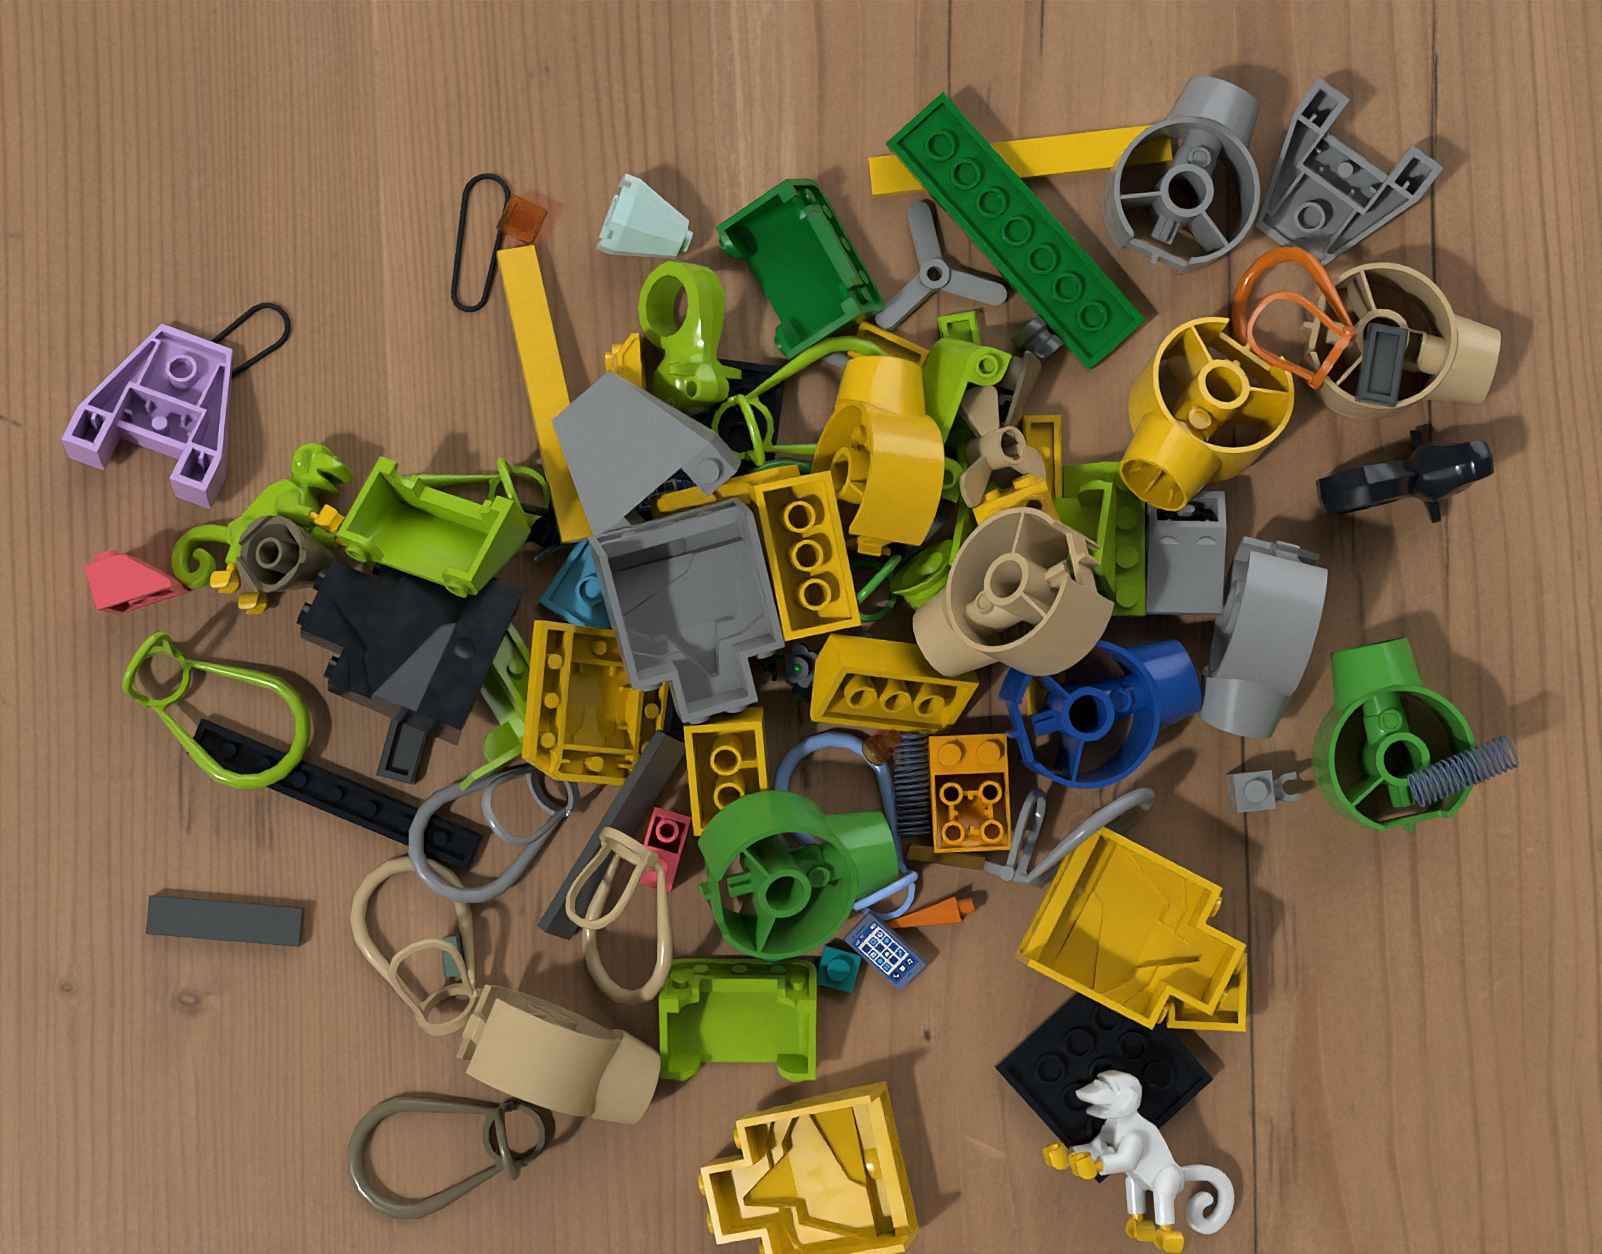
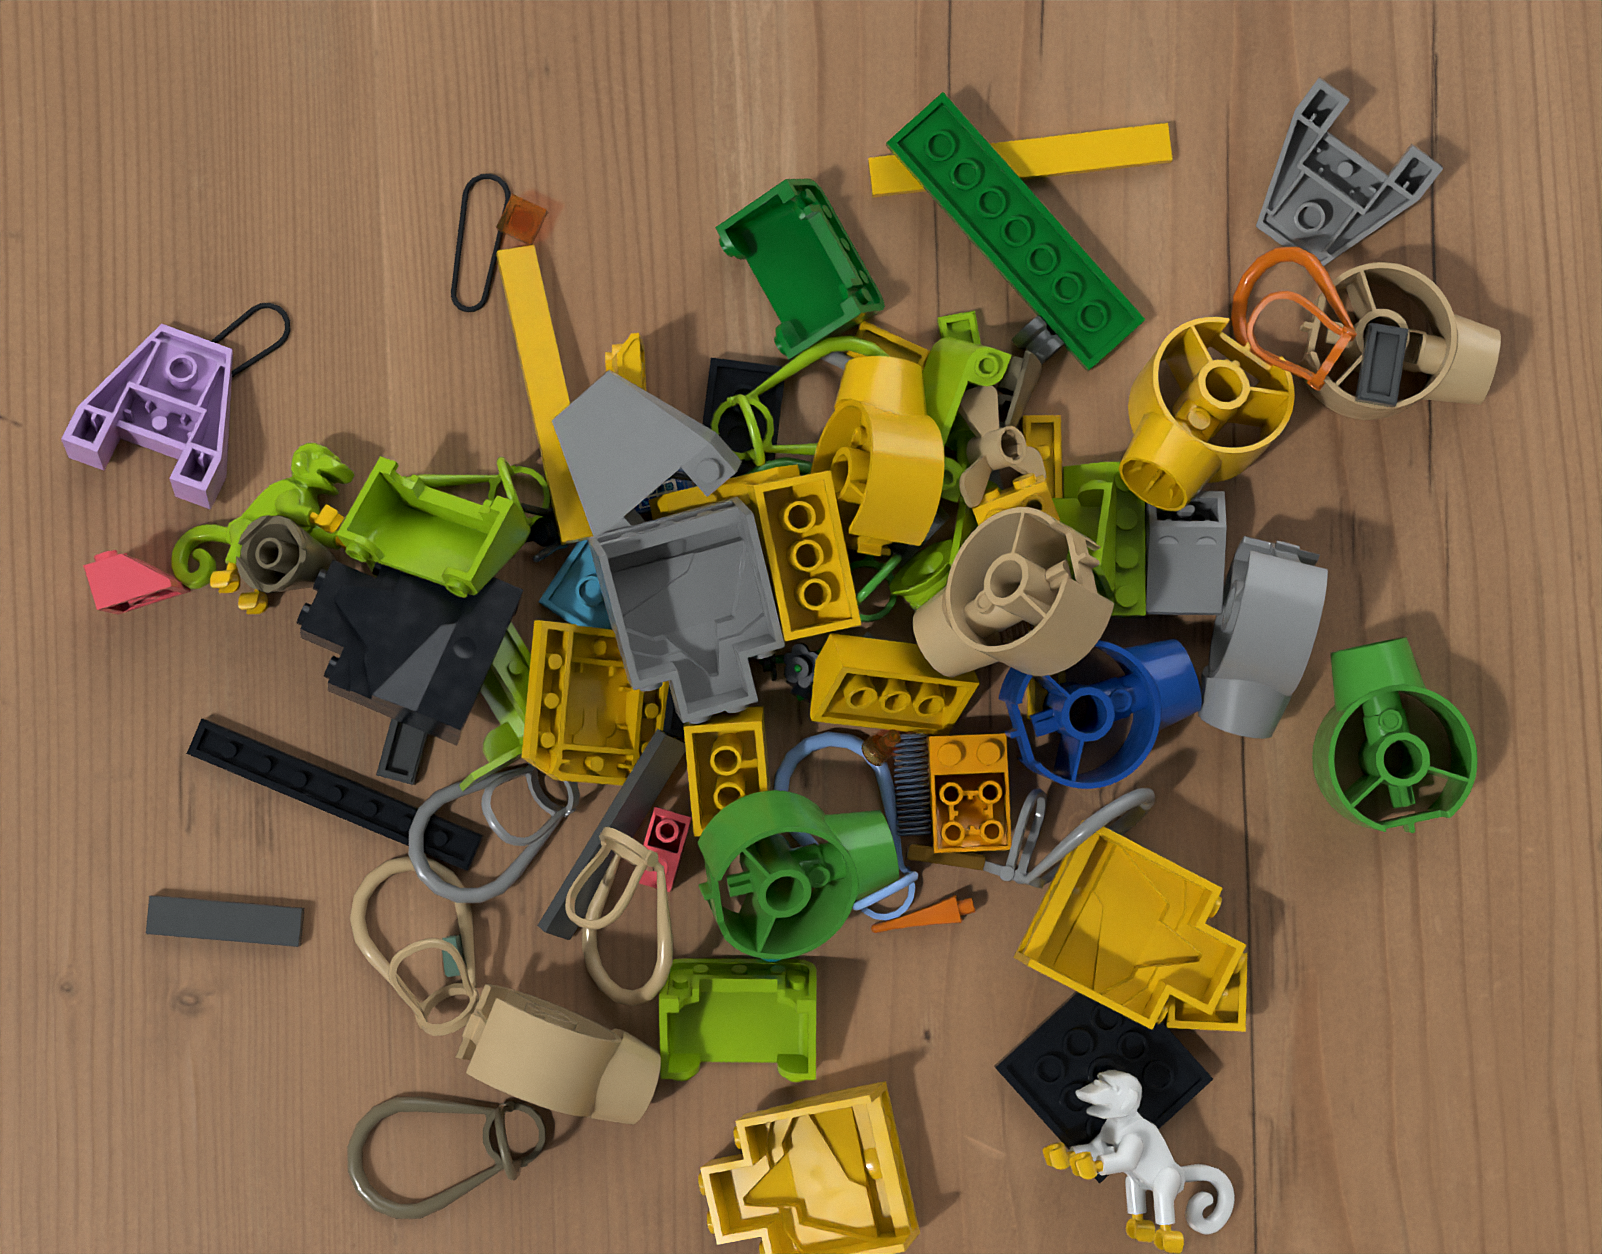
(199, 755): lime animal -> none
(643, 224): light aqua cone -> none
(690, 373): lime animal -> none
(838, 968): teal plate -> none
(885, 950): tile -> none
(931, 259): light grey piece -> none
(1214, 123): light grey animal -> none
(1257, 790): light grey brick -> none
(1419, 781): sand blue piece -> none
(1428, 474): black animal -> none

